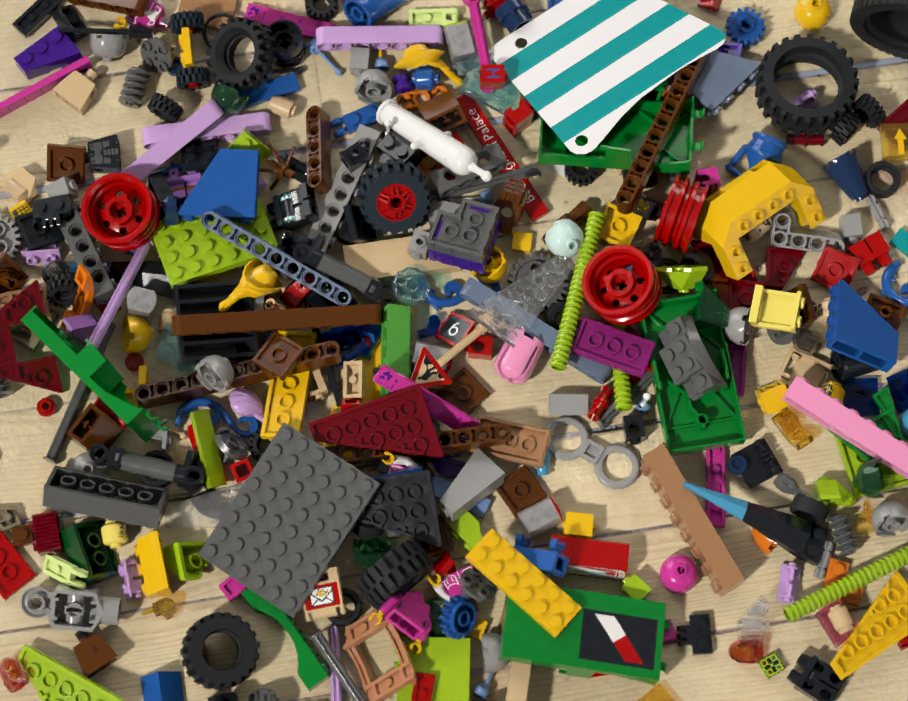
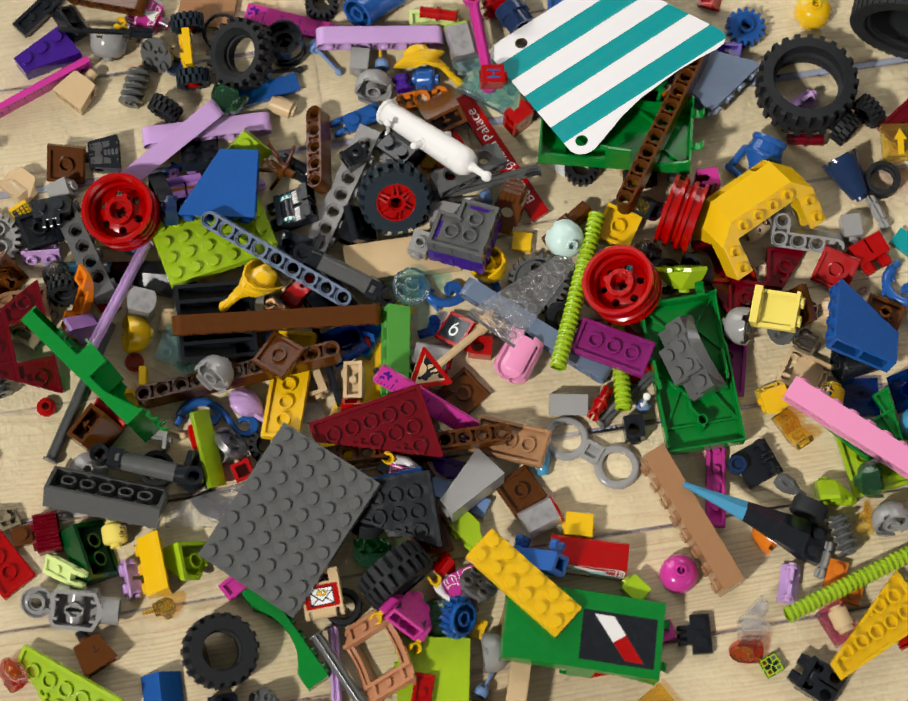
(438, 14): none -> red pin
(710, 311): clear green slope -> none

